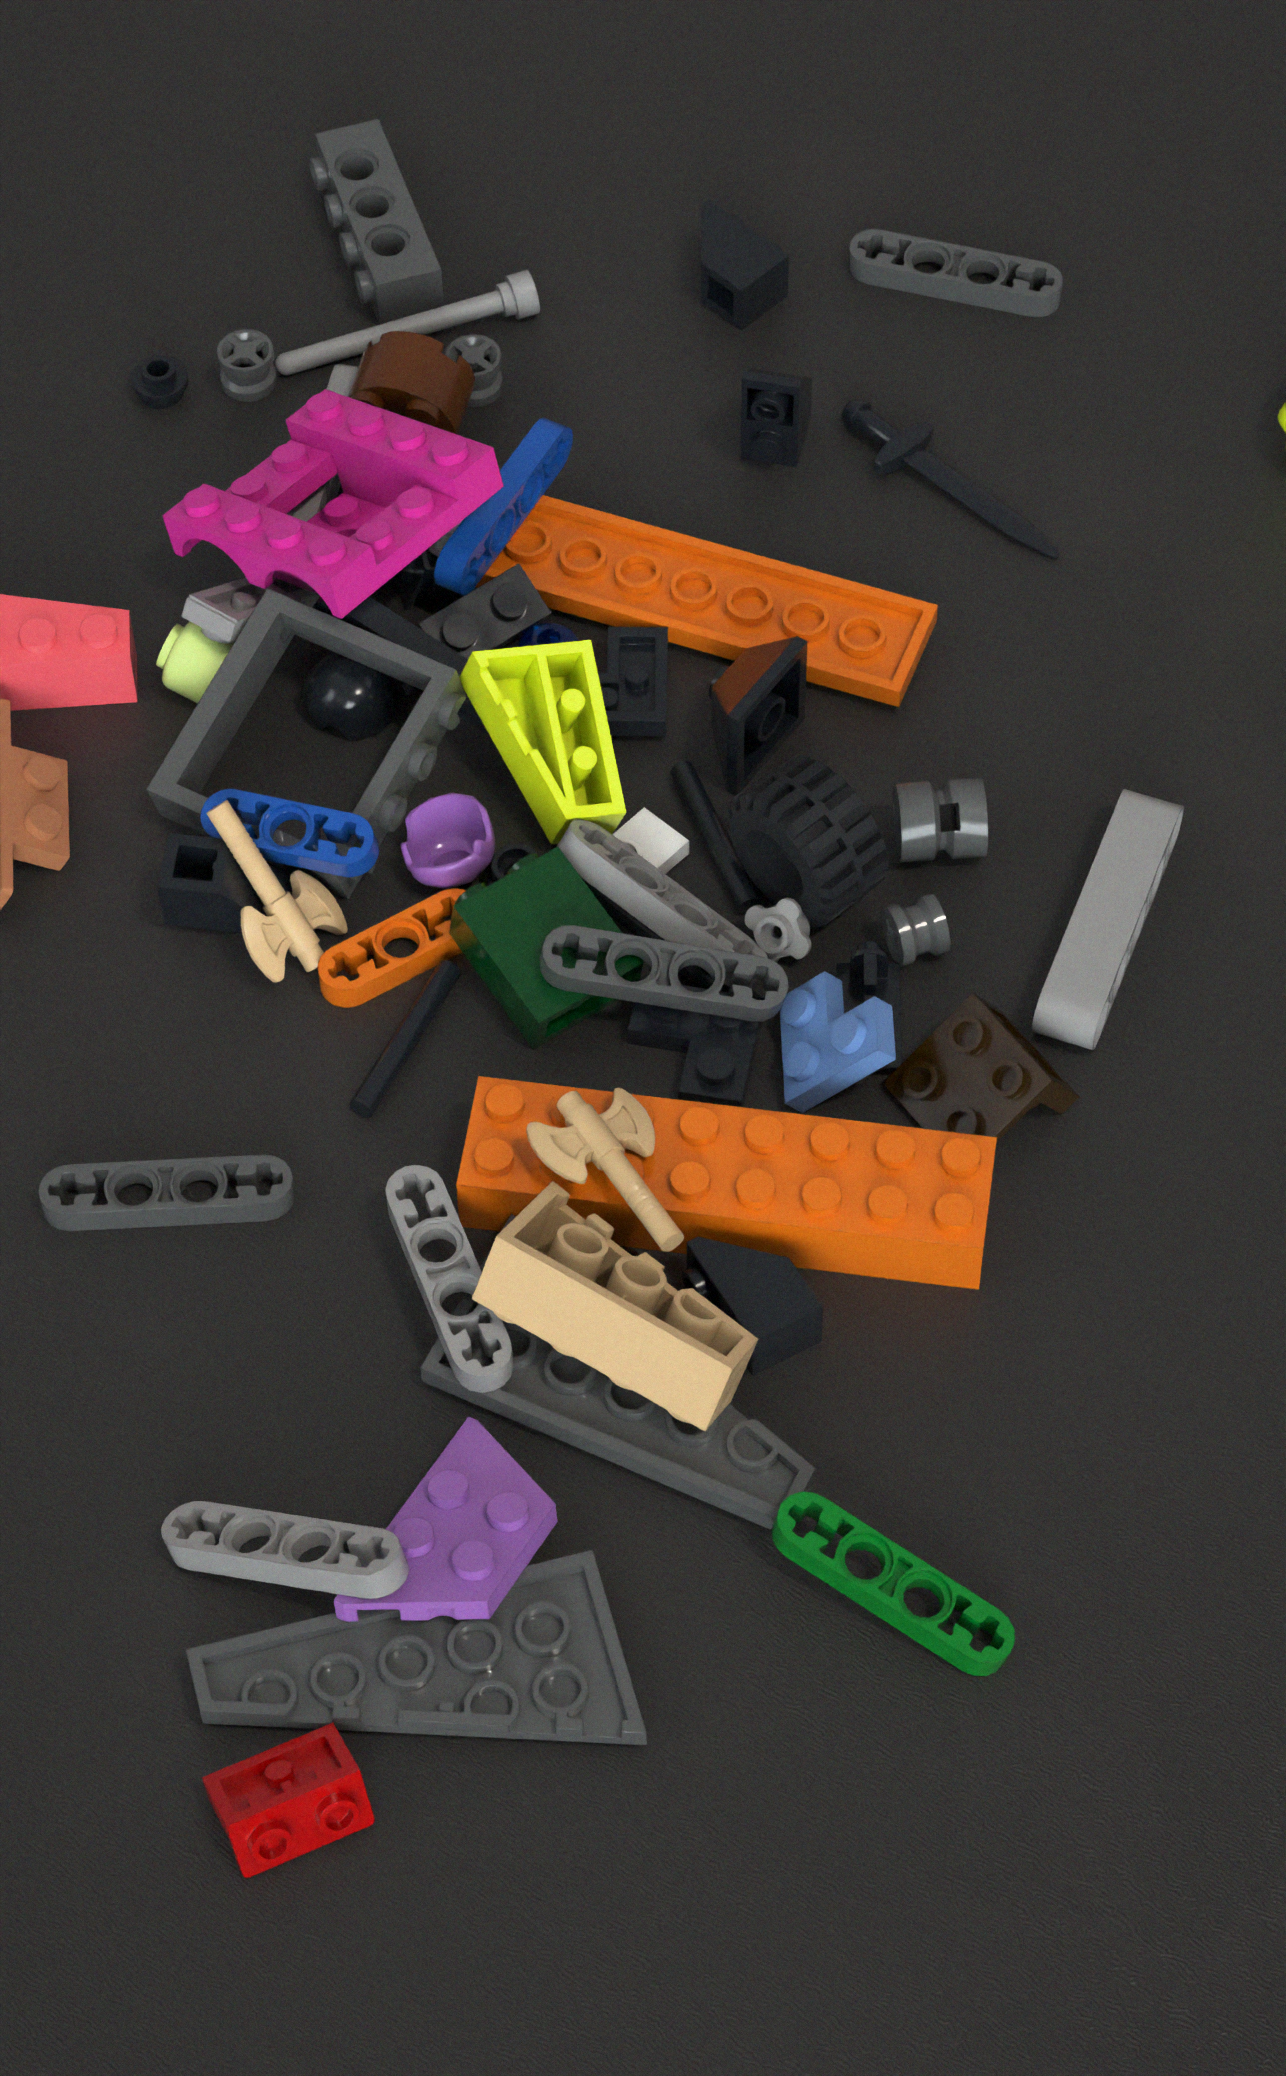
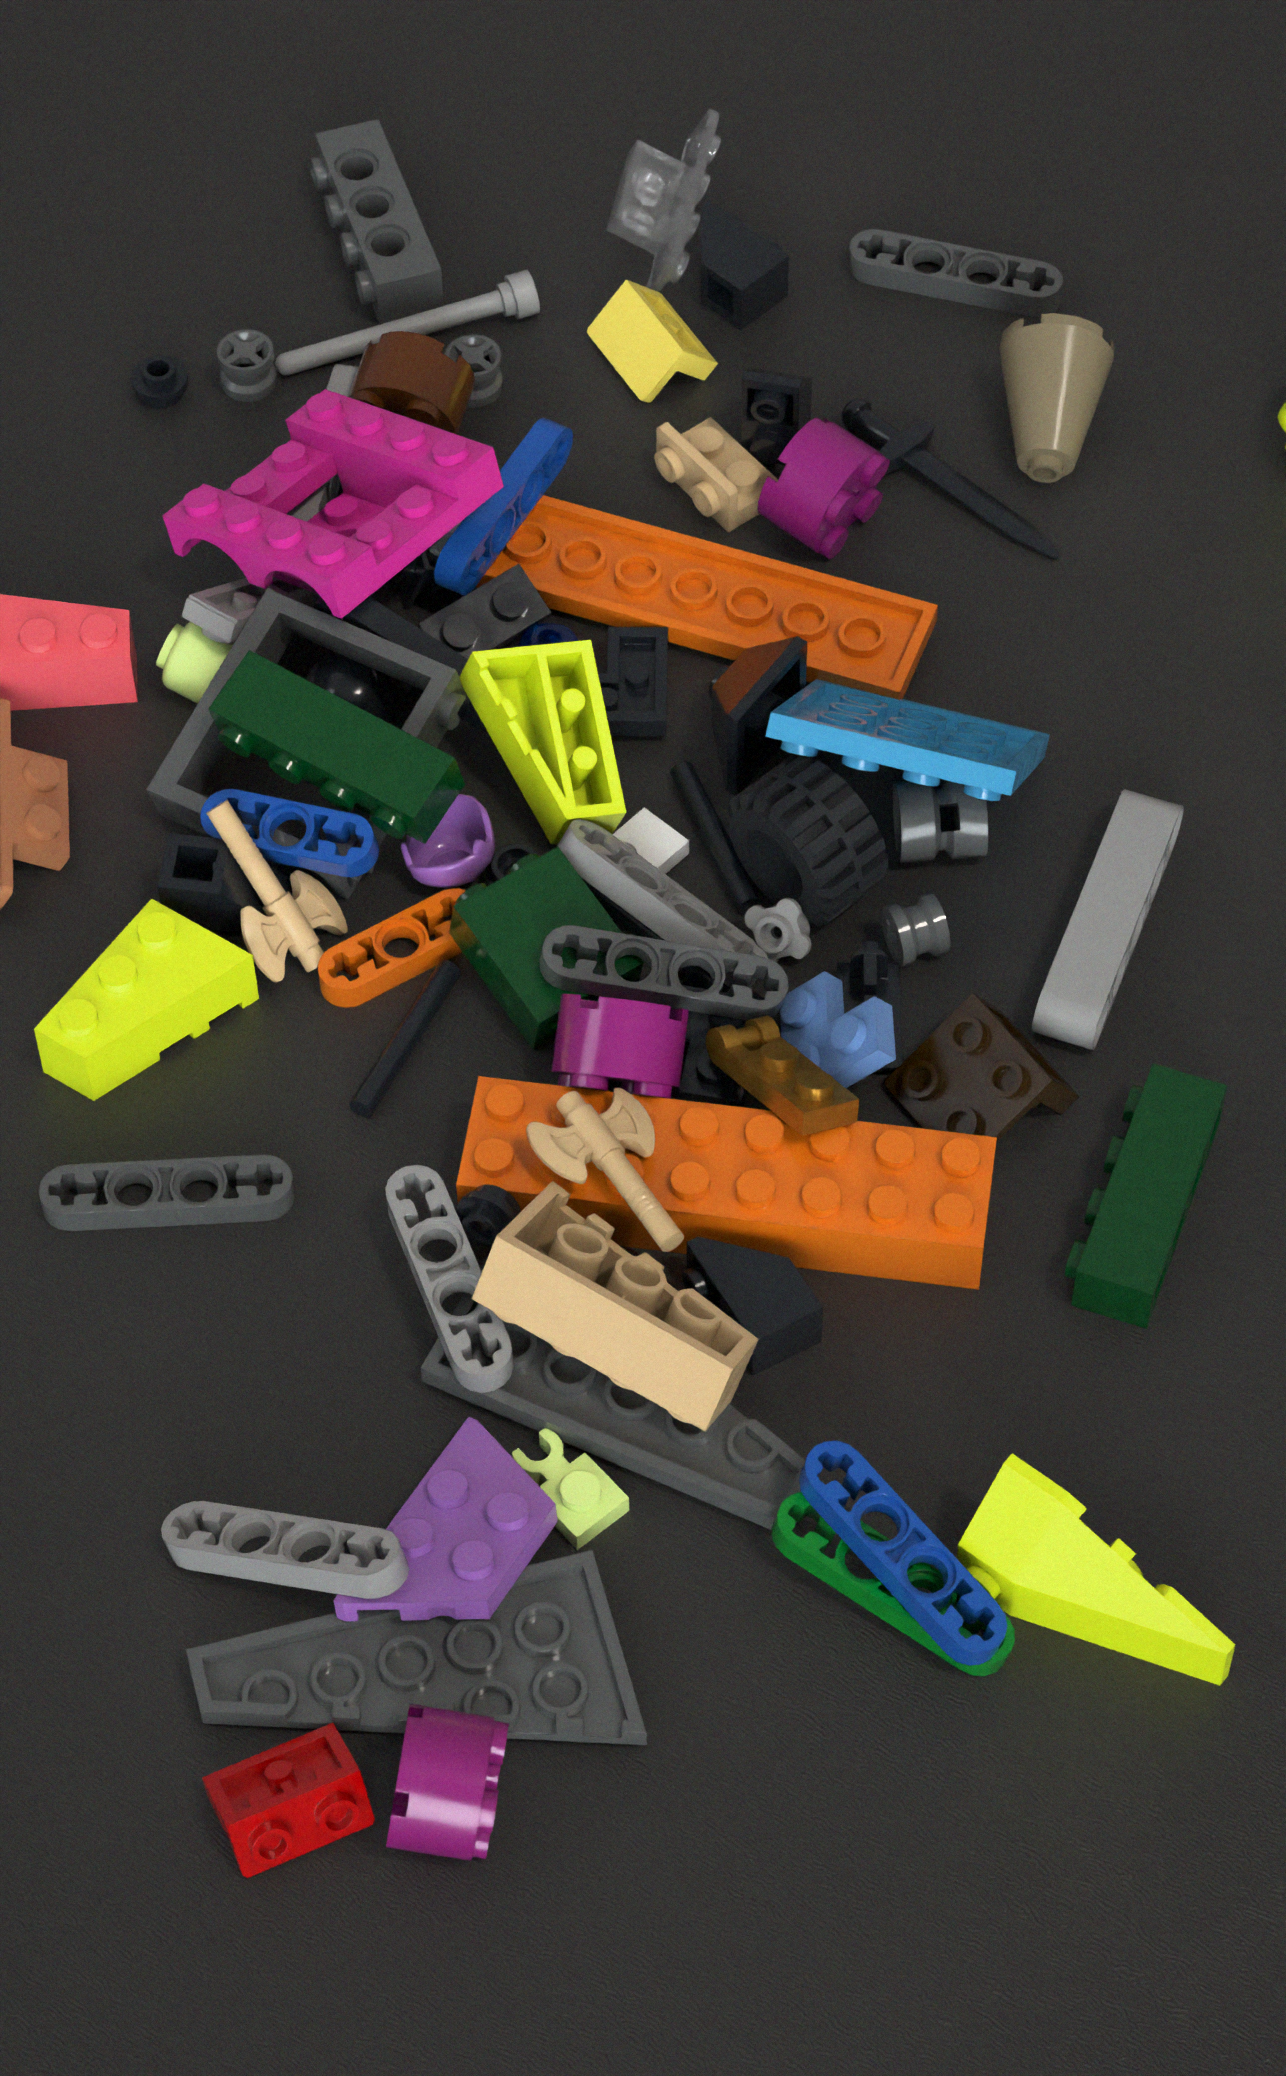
(141, 997): none -> neon yellow wedge
(336, 748): none -> dark green brick
(447, 1783): none -> magenta brick
(486, 1213): none -> black plate
(581, 1490): none -> yellowish green plate
(619, 1043): none -> magenta brick
(648, 341): none -> light yellow panel
(660, 197): none -> clear bracket
(712, 471): none -> tan bracket
(781, 1076): none -> pearl gold plate
(823, 486): none -> magenta brick
(892, 1558): none -> blue beam
(908, 736): none -> dark azure plate
(1052, 389): none -> dark tan cone
(1061, 1576): none -> neon yellow wedge
(1147, 1195): none -> dark green brick

